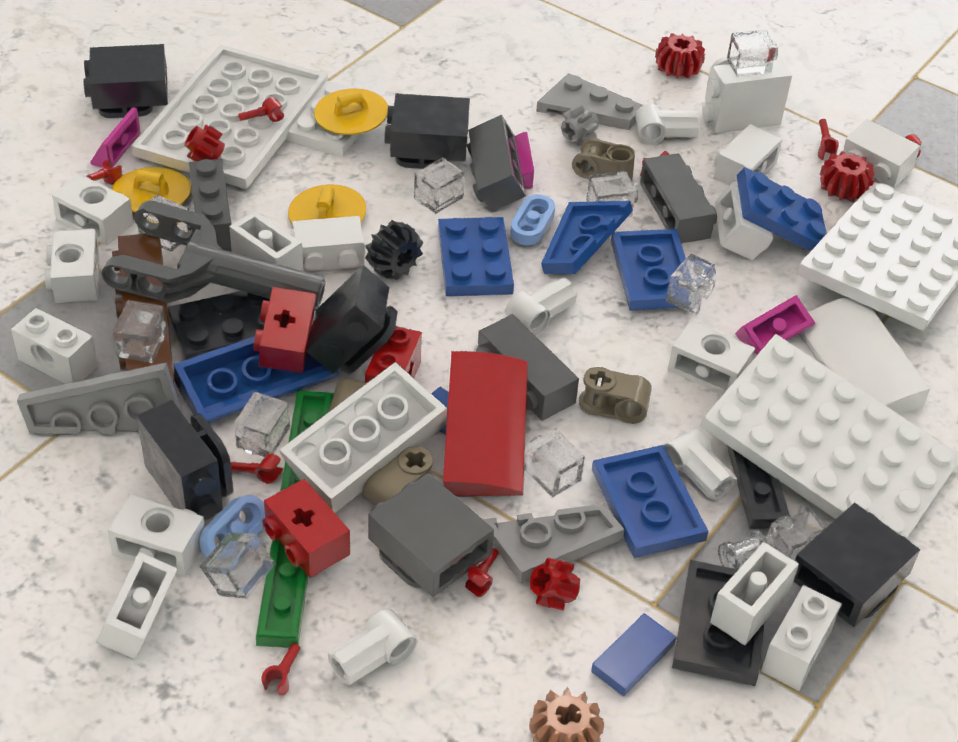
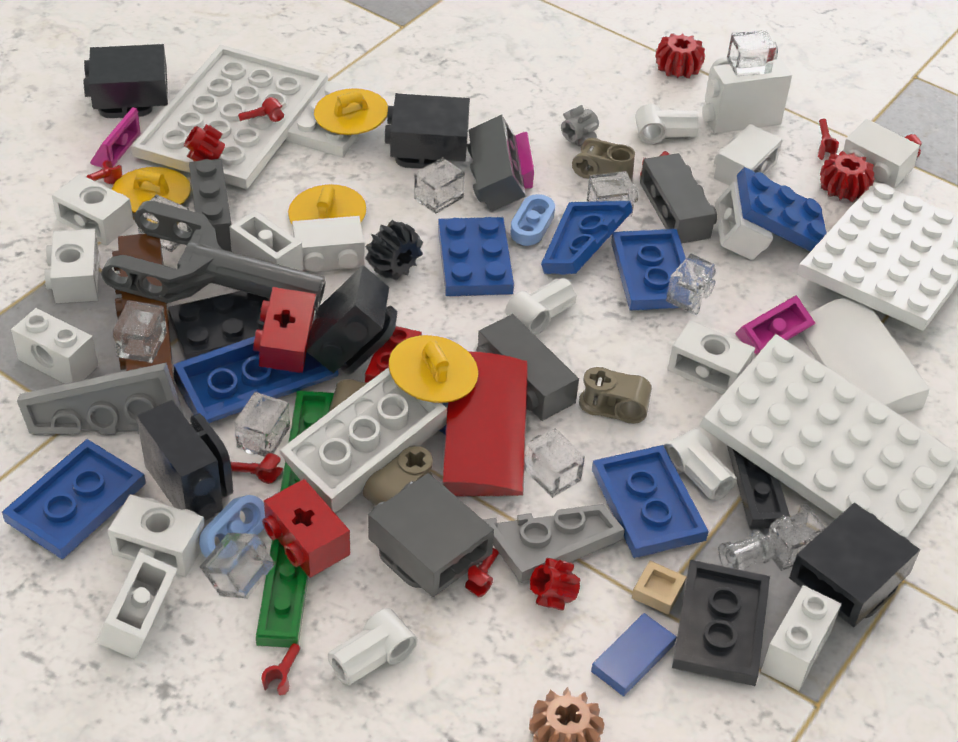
(74, 498): none -> blue plate
(433, 369): none -> yellow shield
(608, 106): light grey wing -> none
(659, 587): none -> tan plate
(753, 593): white brick -> none

